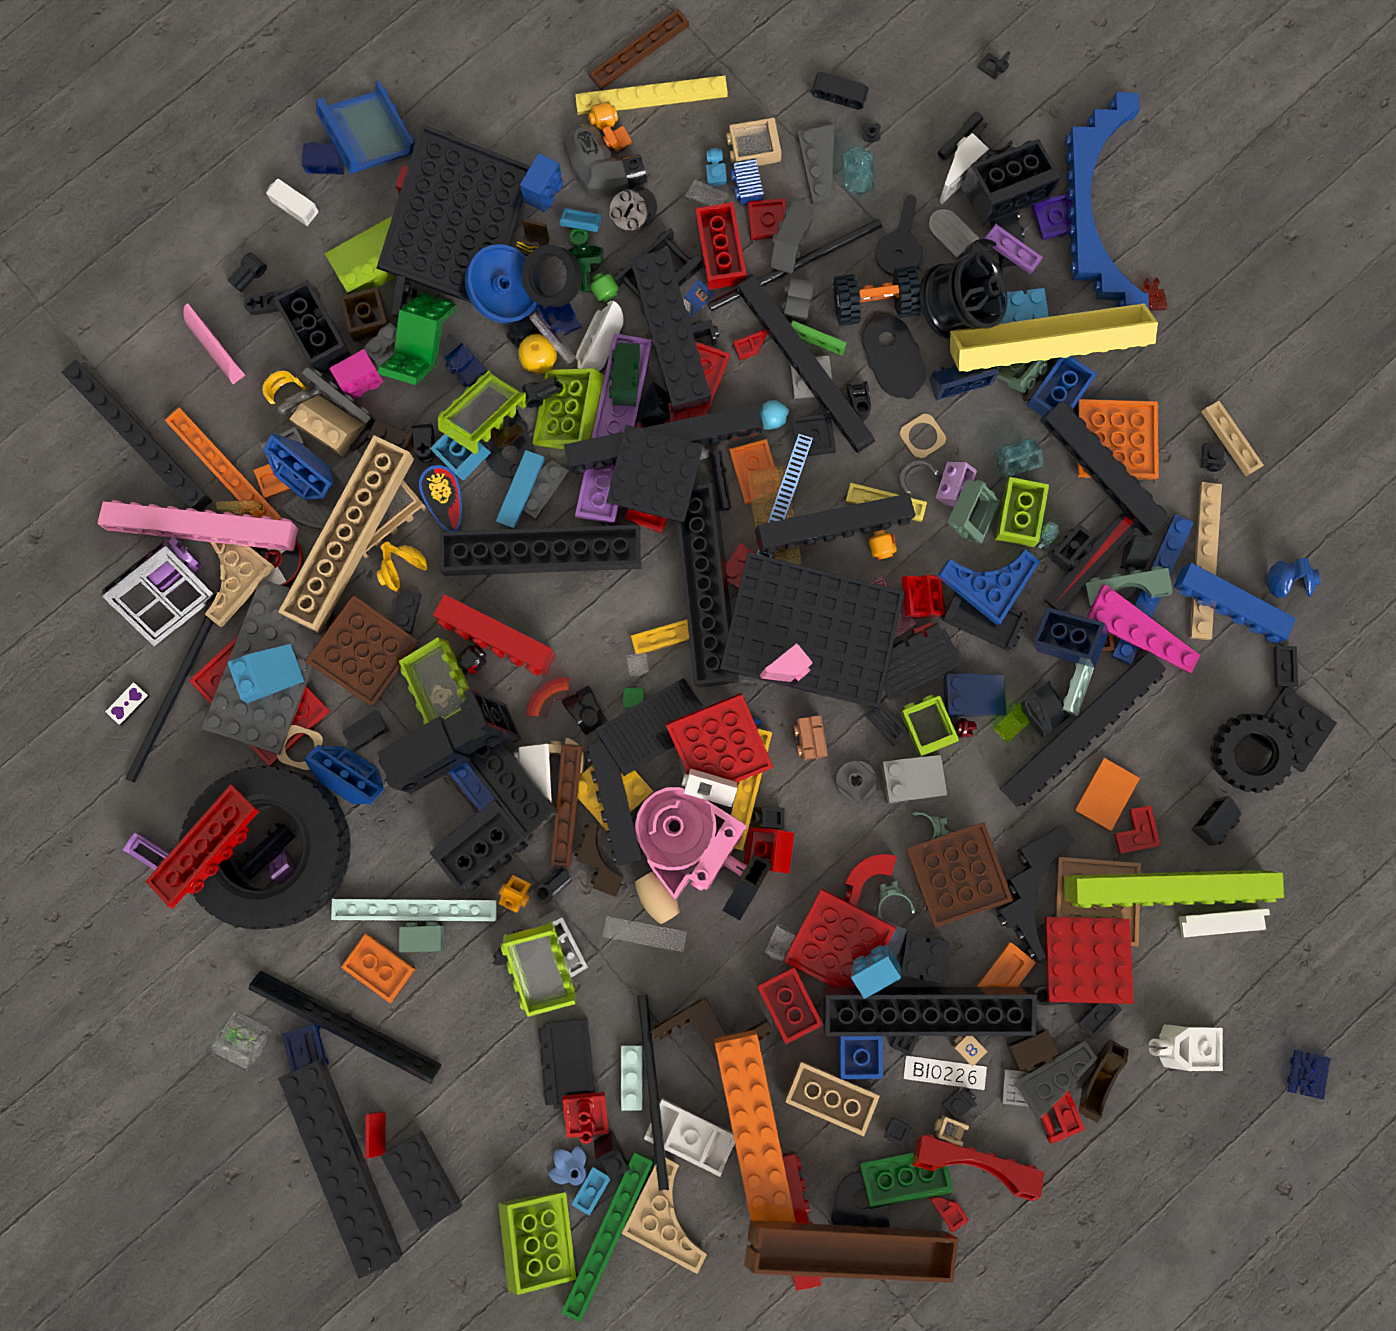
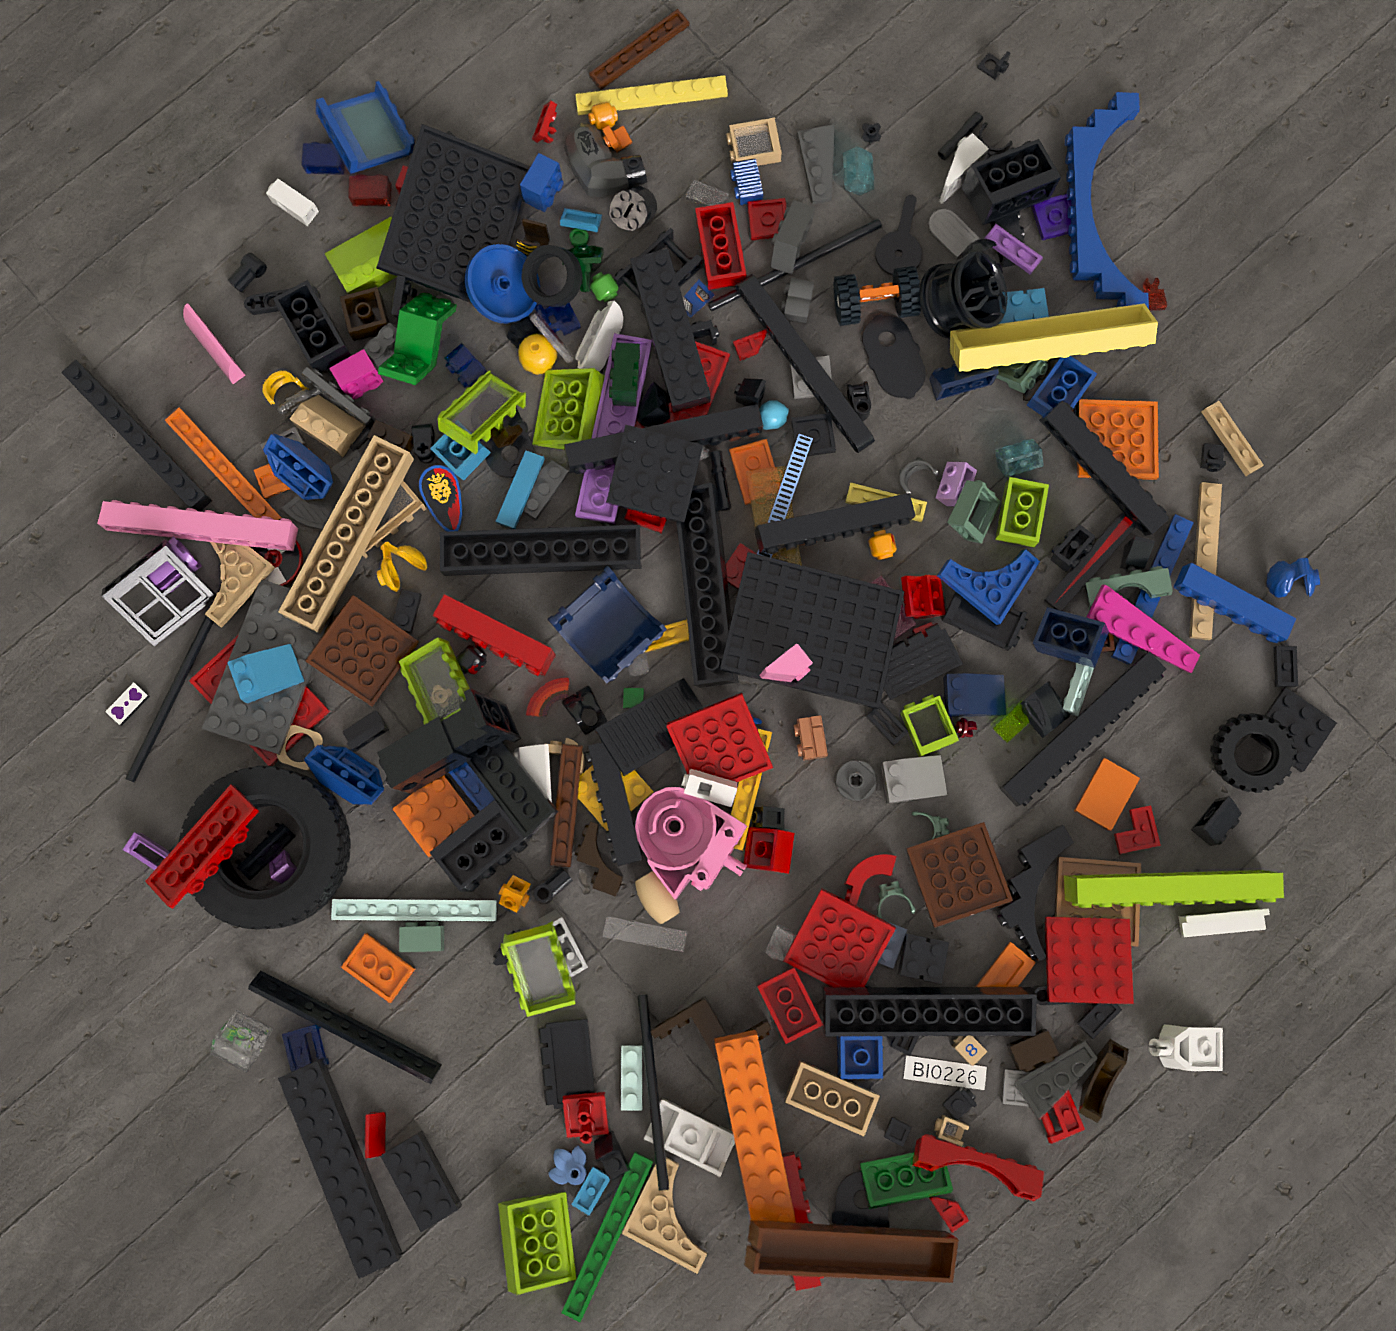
(239, 507): clear yellow plate -> none
(370, 190): none -> clear red brick
(433, 813): none -> orange plate
(539, 391): black piece -> none
(547, 115): none -> red plate
(607, 626): none -> dark blue hinge
(715, 172): dark azure plate -> none
(747, 887): black brick -> none
(750, 391): none -> black slope
(819, 338): bright green tile -> none
(839, 90): black beam -> none
(875, 970): dark azure brick -> none
(924, 418): tan piece -> none
(1047, 535): clear light blue plate -> none
(1314, 1075): clear blue plate -> none

